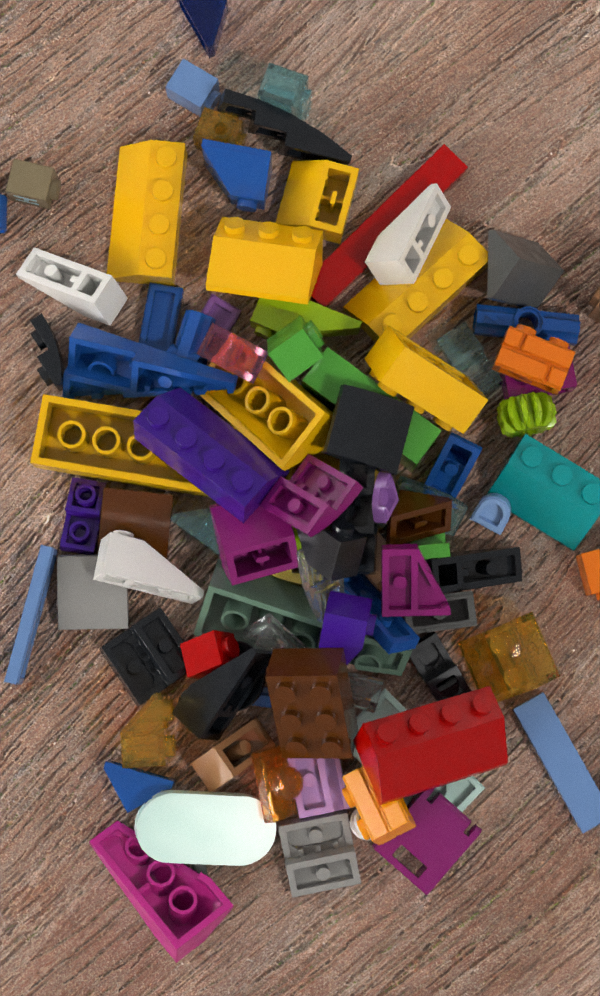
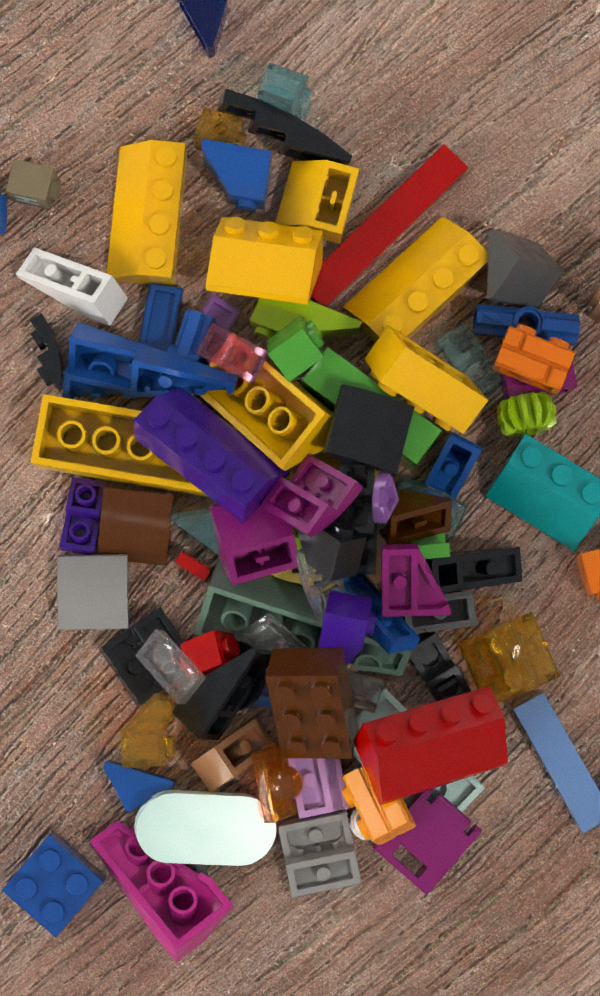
(31, 615): medium blue tile -> none
(54, 883): none -> blue brick
(140, 567): white slope -> none
(170, 666): none -> clear plate
(193, 88): medium blue brick -> none
(193, 566): none -> red tile
(406, 242): white slope -> none
(492, 512): light blue tile -> none

